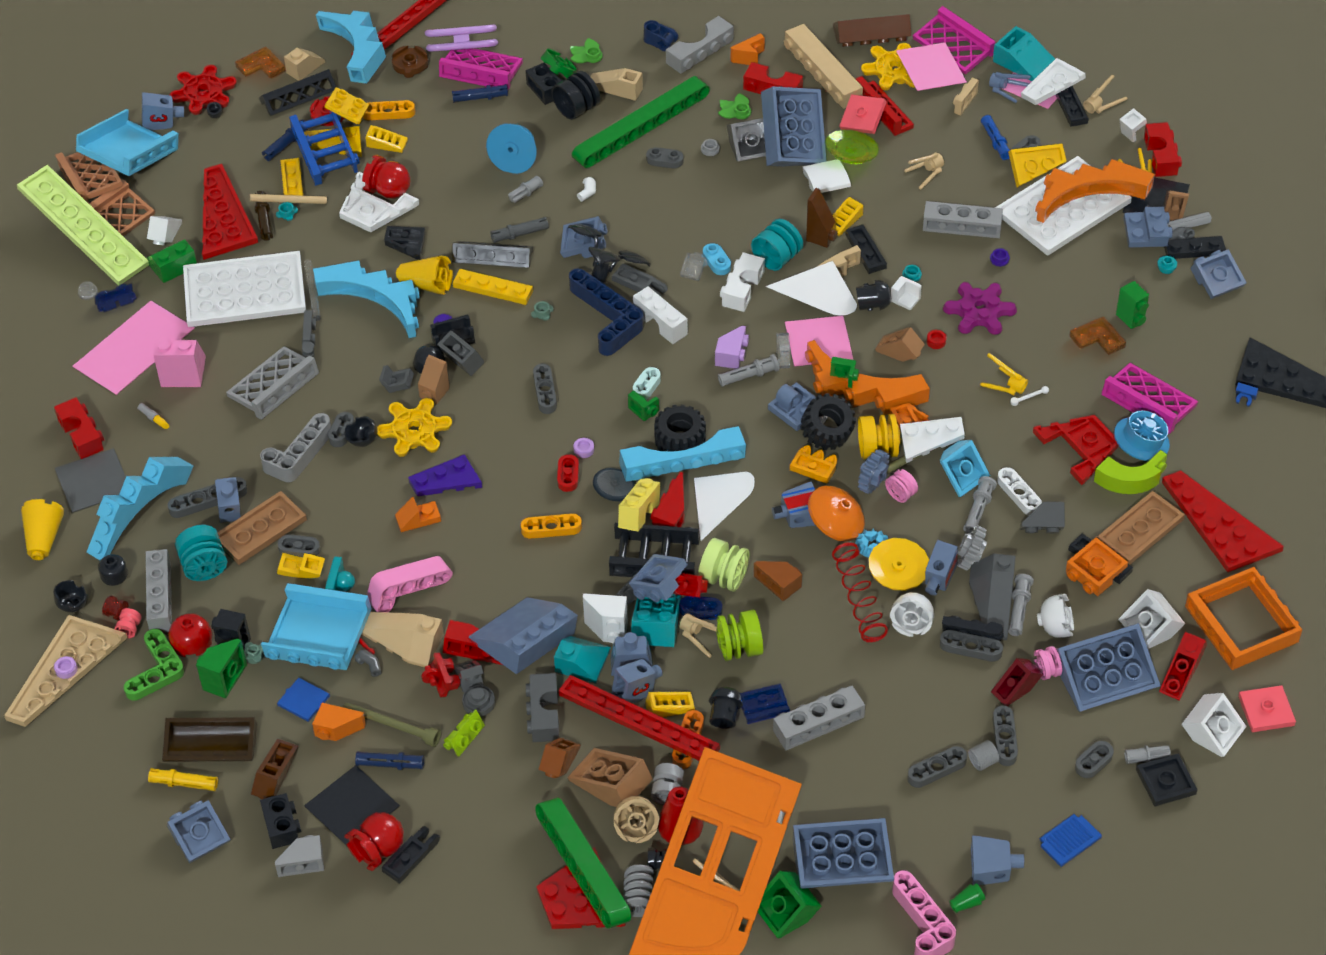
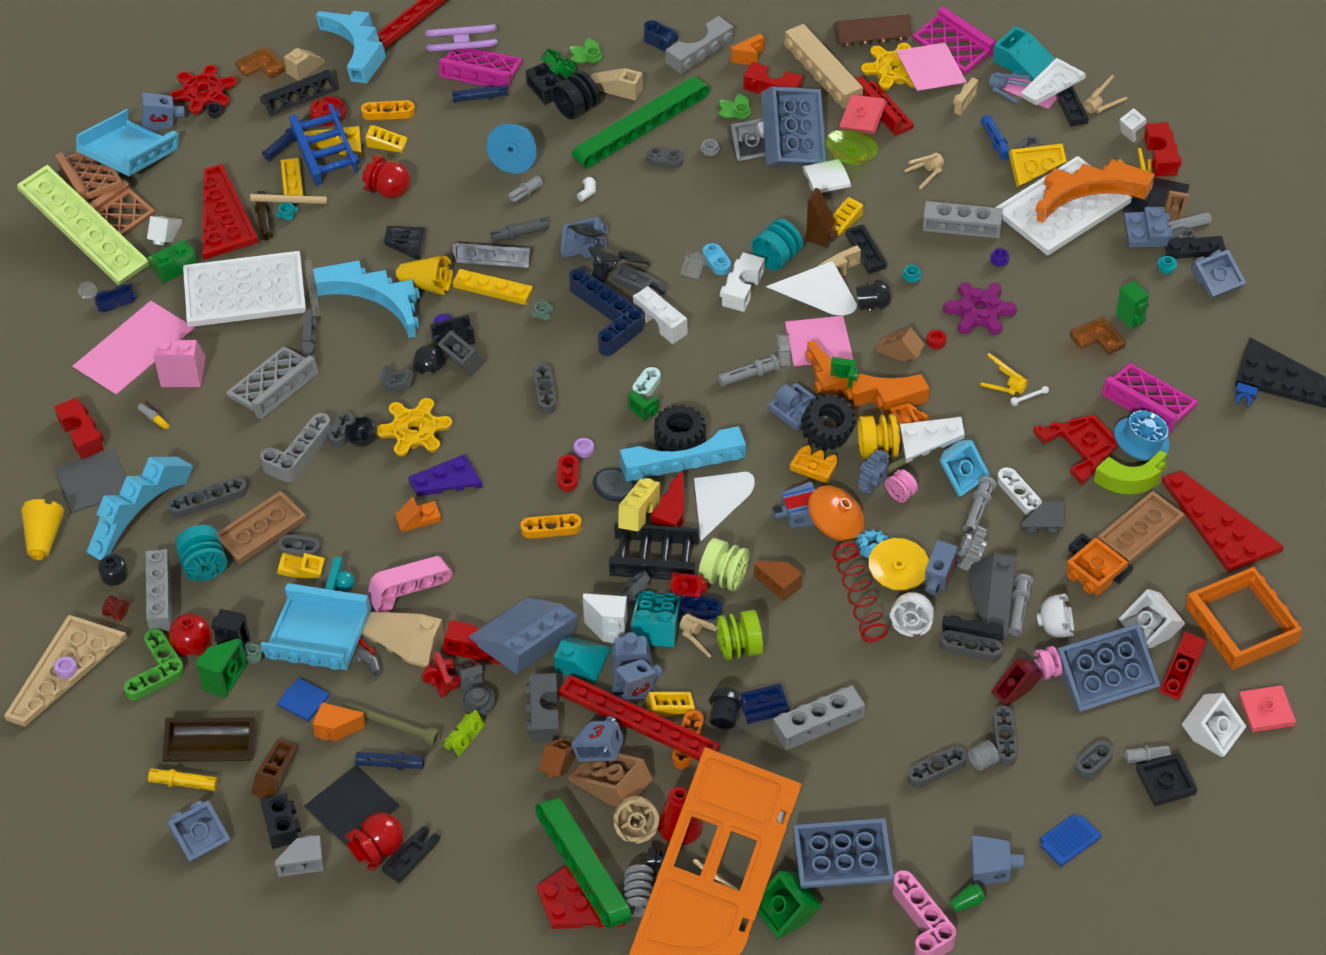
(69, 596): black hair -> none
(128, 621): coral wheel -> none
(227, 498): sand blue torso -> none
(347, 105): yellow bracket -> none
(372, 212): white wing -> none
(417, 63): reddish brown plate -> none
(434, 379): medium nougat slope -> none
(598, 741): none -> sand blue torso
(658, 577): sand blue plate -> none
(665, 779): light grey wheel -> none
(731, 348): lavender slope -> none
(905, 293): white panel -> none

